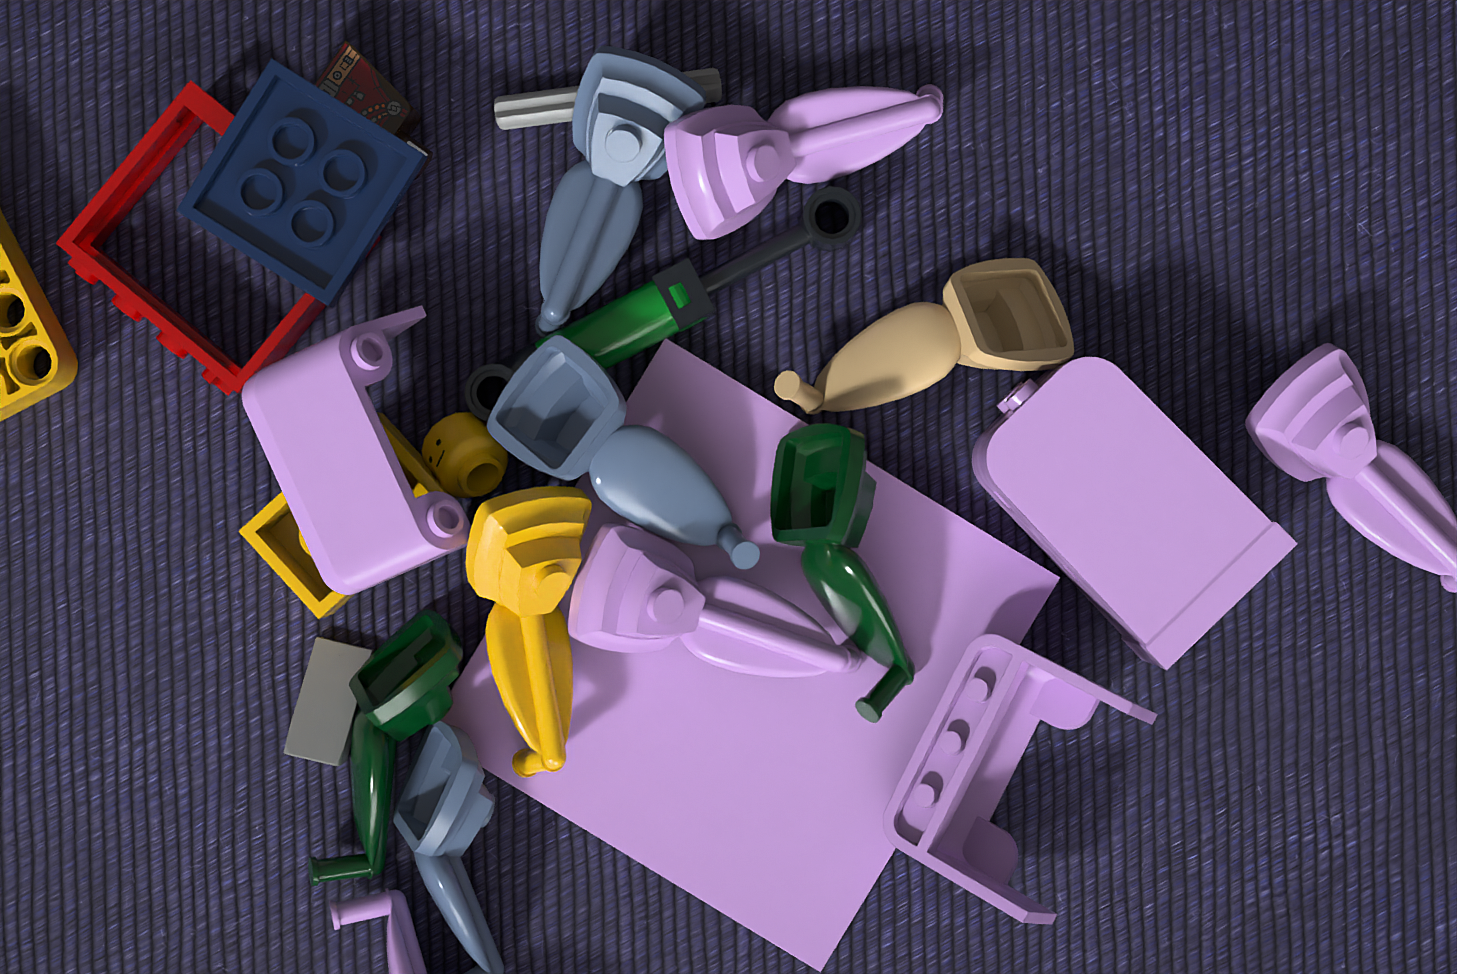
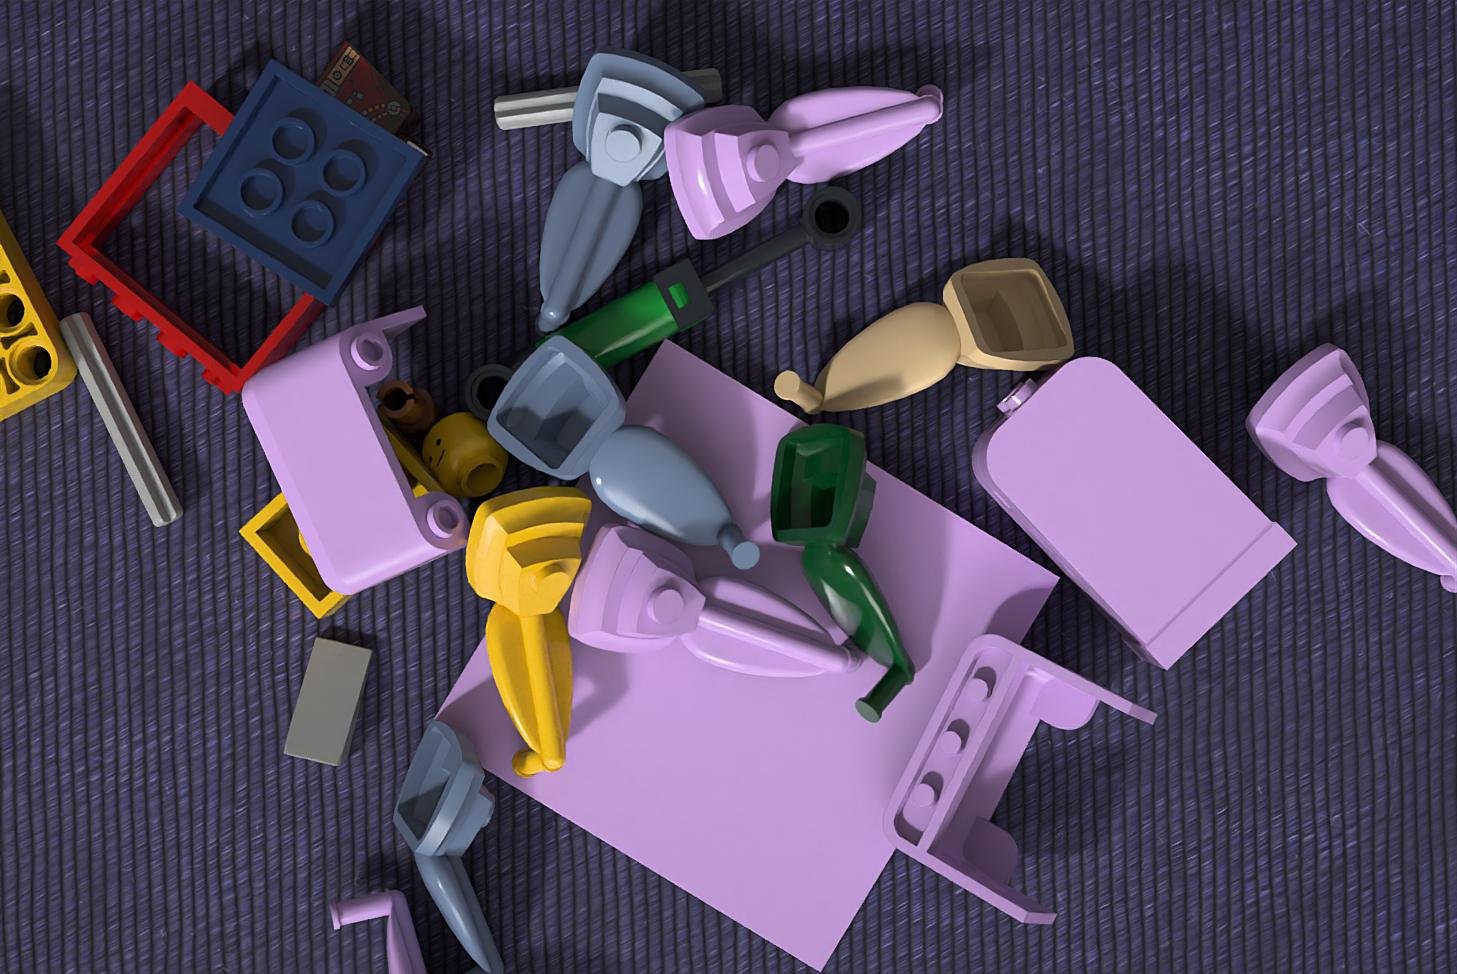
(120, 419): none -> light grey axle
(398, 695): dark green piece -> none
(409, 407): none -> reddish brown pin

